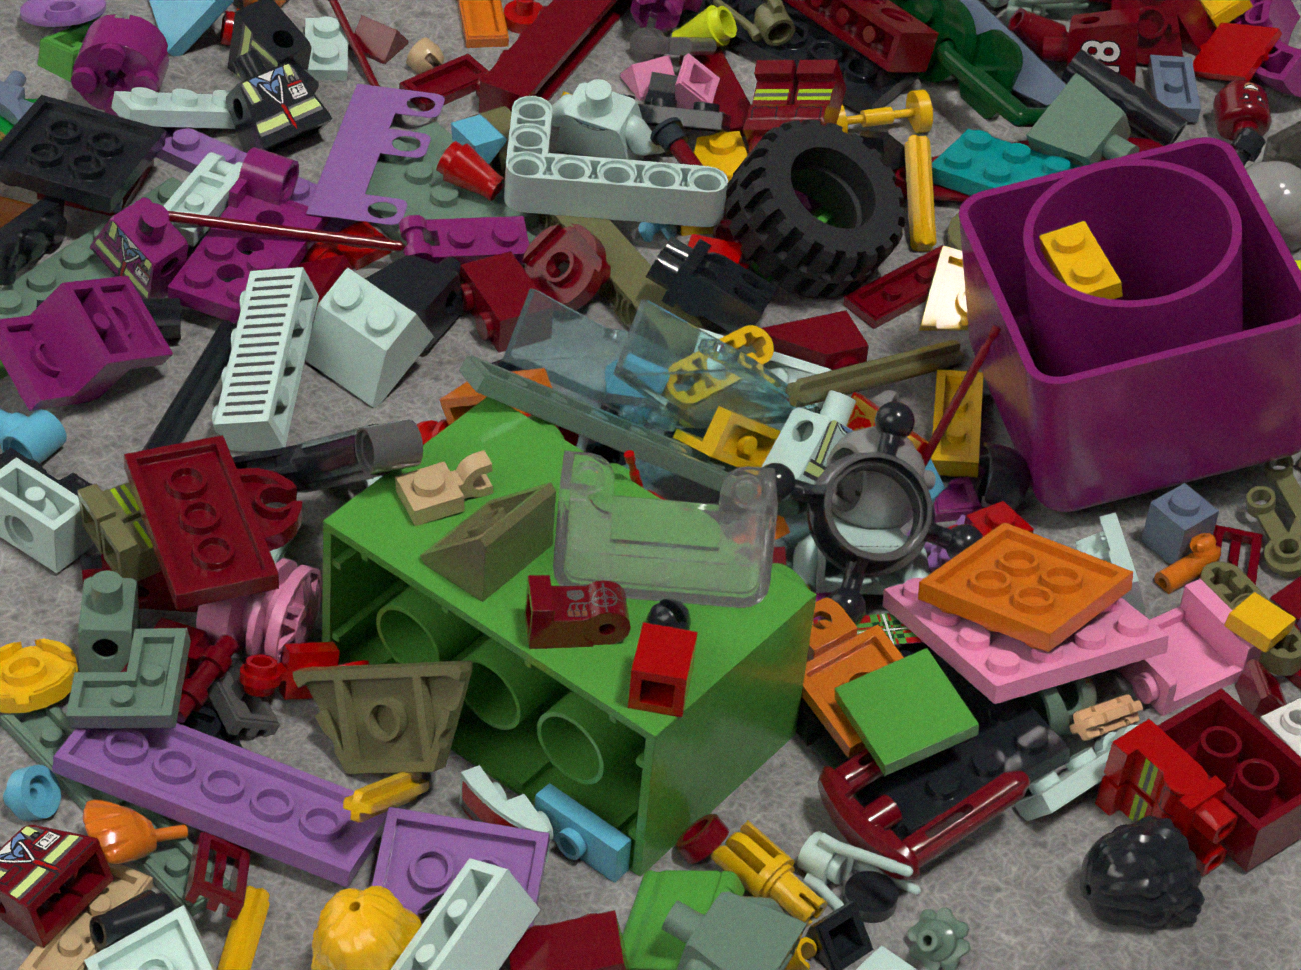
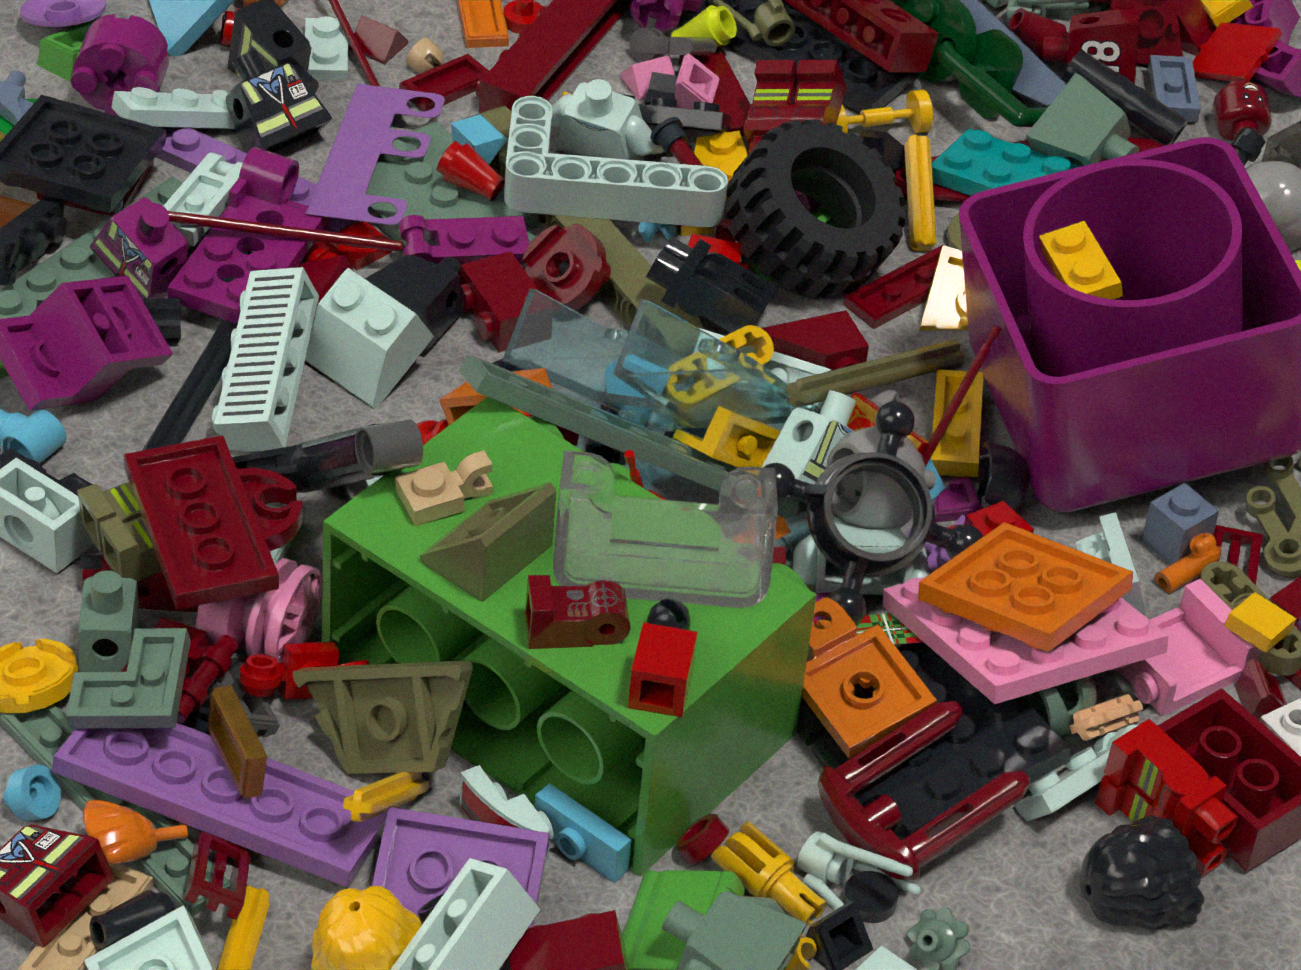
(237, 741): none -> pearl gold tile
(906, 711): bright green tile -> none

